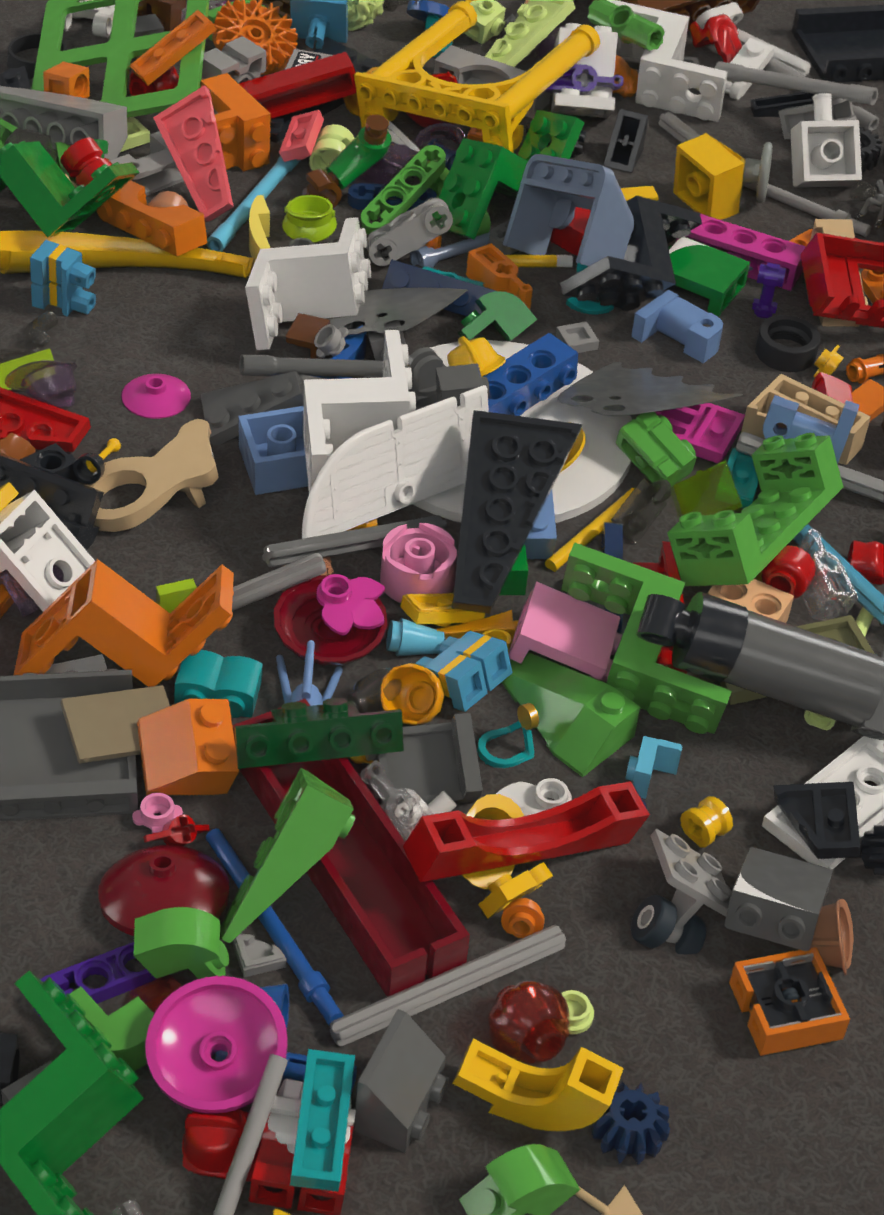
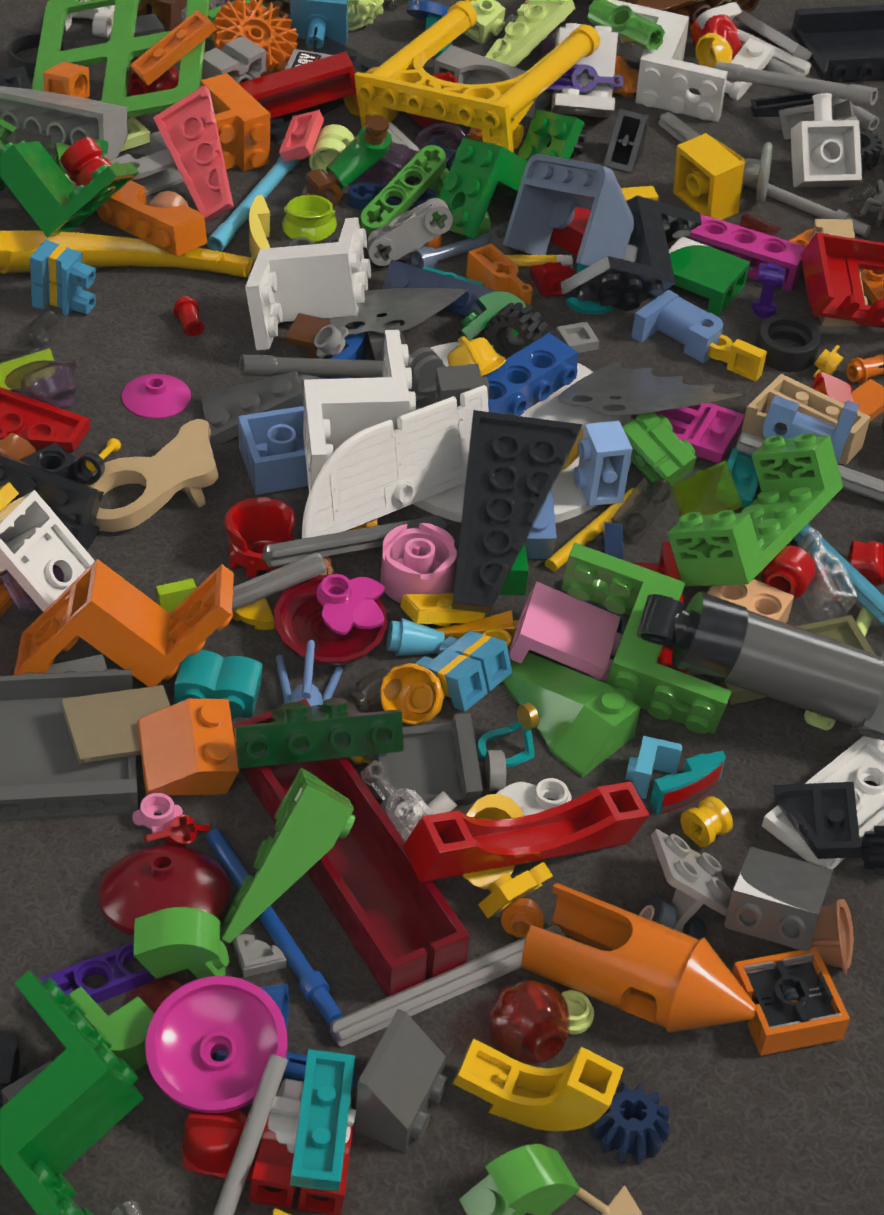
(187, 311): none -> red pin
(254, 525): none -> red hair
(256, 614): none -> yellow tile
(495, 770): none -> light grey tile
(521, 321): none -> black tyre
(549, 276): none -> red bracket
(603, 463): none -> light blue brick
(635, 965): none -> orange piece
(698, 778): none -> teal slope
(712, 49): none -> yellow hair
(741, 357): none -> yellow plate
(757, 224): none -> clear red slope
(774, 36): none -> light grey tile

